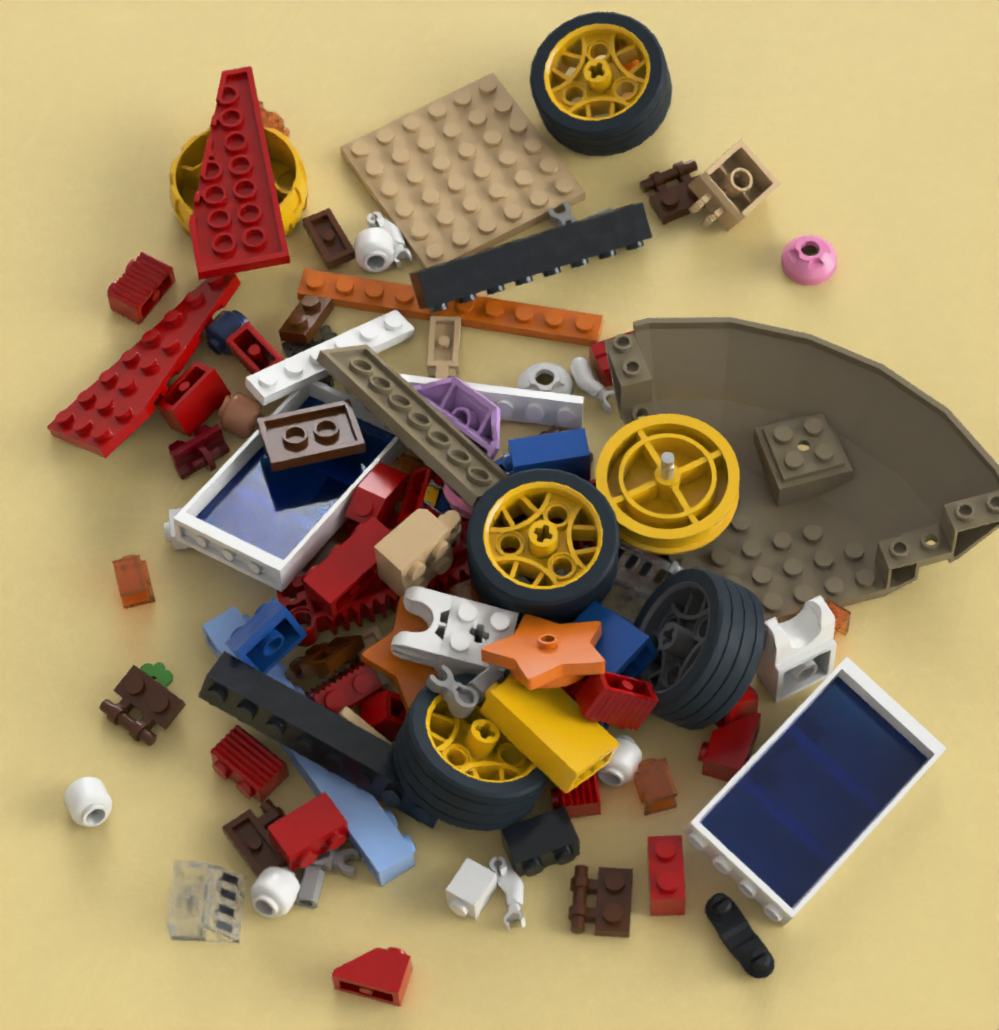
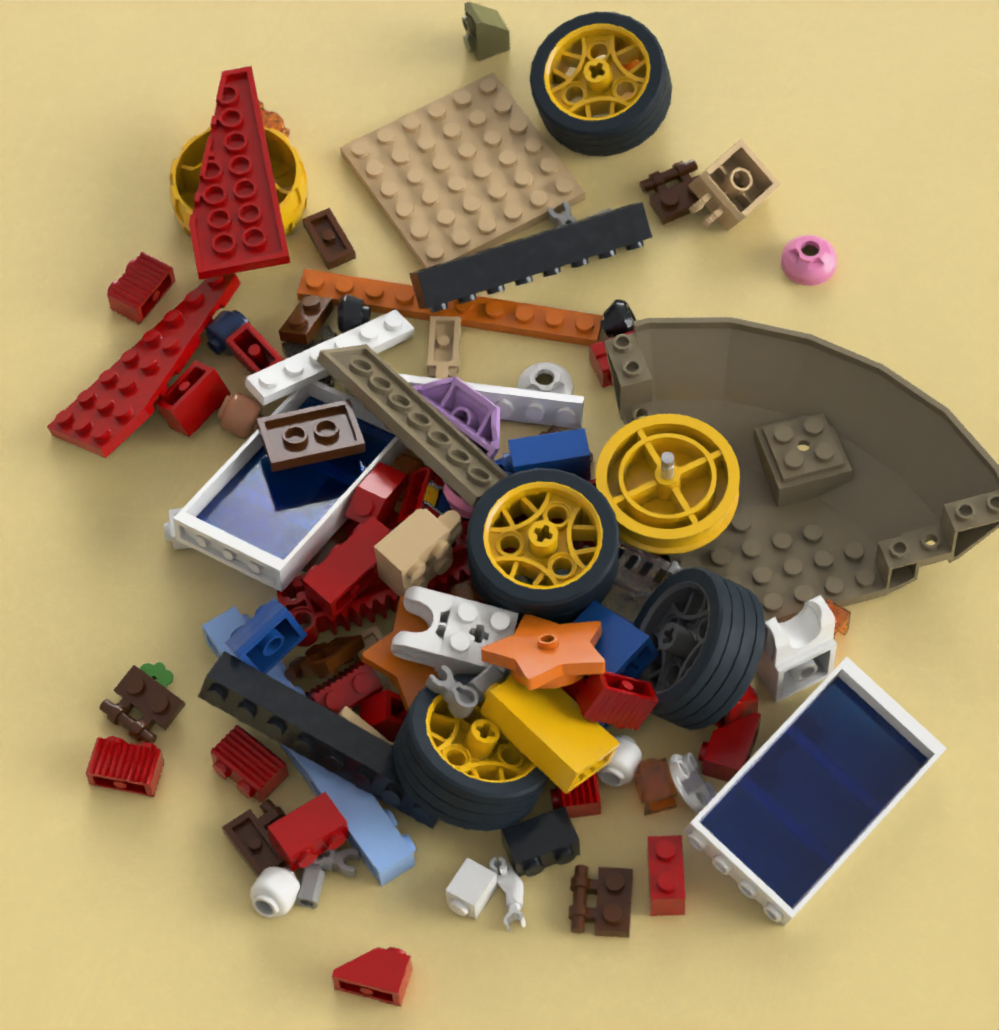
(88, 801): white head -> none
(125, 766): none -> red brick
(133, 581): clear orange window -> none
(199, 451): dark red hips -> none
(205, 902): clear slope -> none
(352, 313): none -> black cone
(374, 249): white head -> none
(400, 249): white arm -> none
(485, 31): none -> olive slope
(585, 380): white arm -> none
(618, 318): none -> black cone
(689, 781): none -> white dish
(739, 936): black piece -> none

